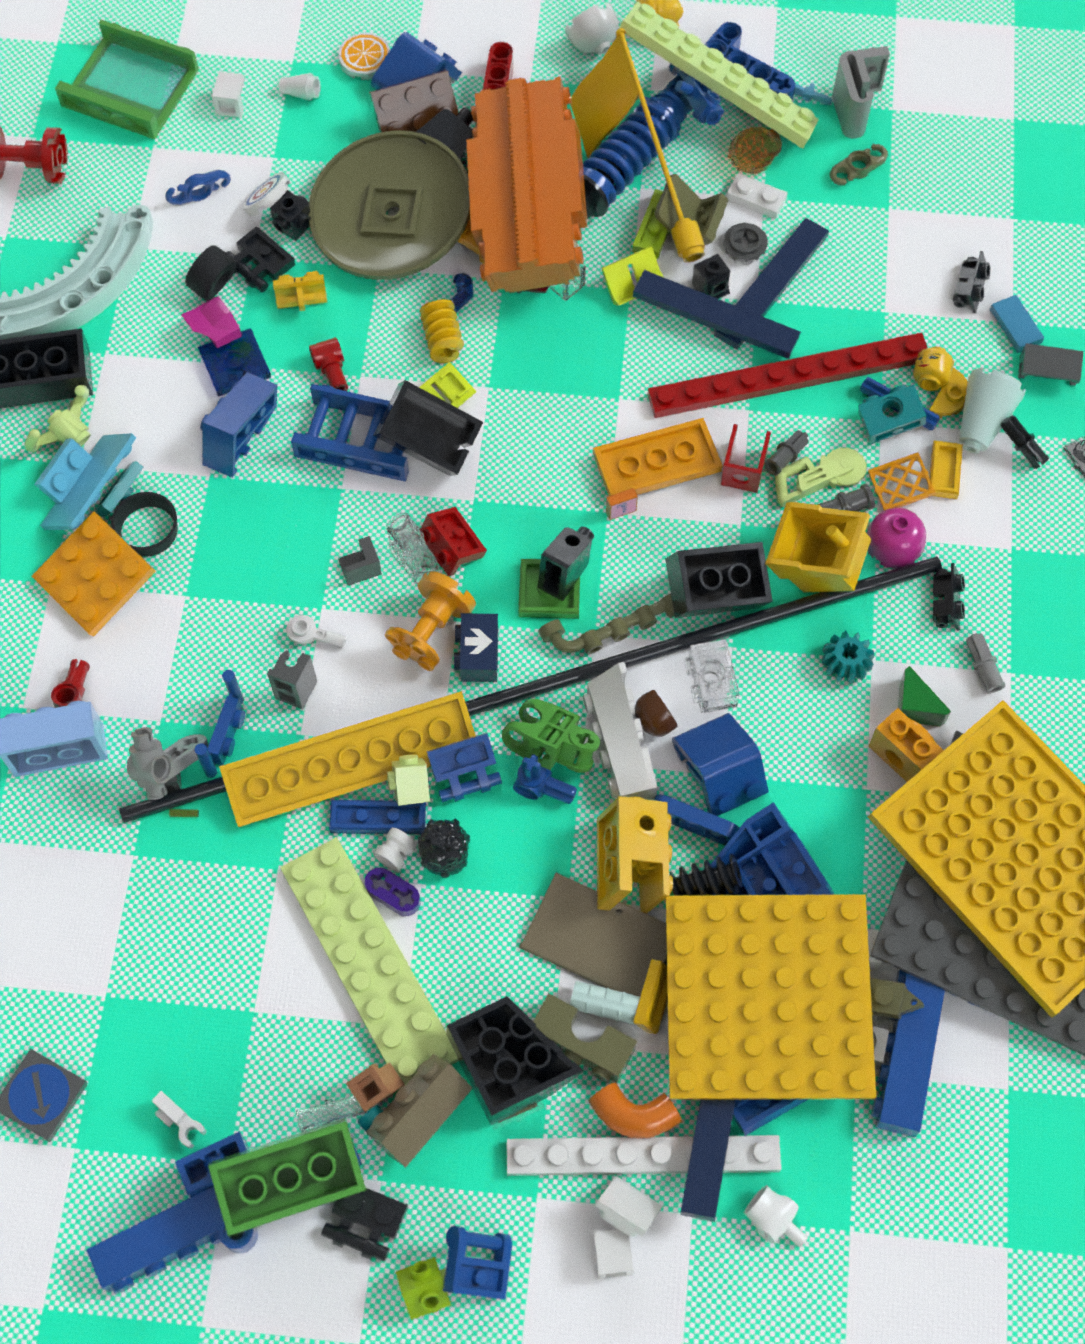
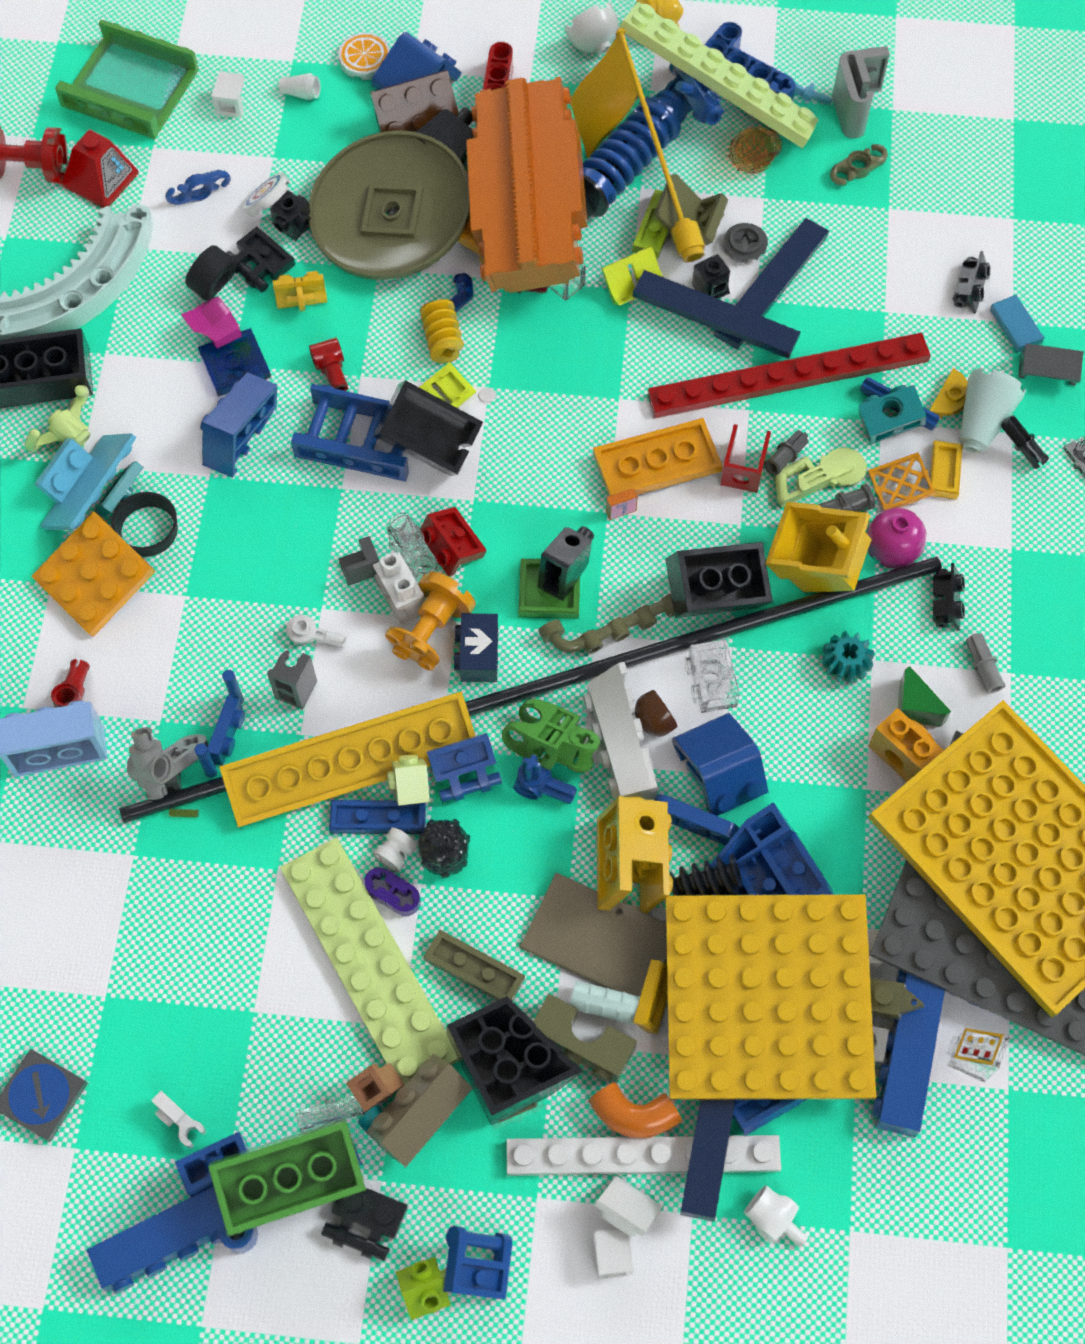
(98, 170): none -> red slope
(398, 587): none -> white hips
(473, 967): none -> olive plate
(487, 394): none -> white sticker
(756, 196): white plate -> none
(933, 368): yellow head -> none
(977, 1052): none -> clear slope

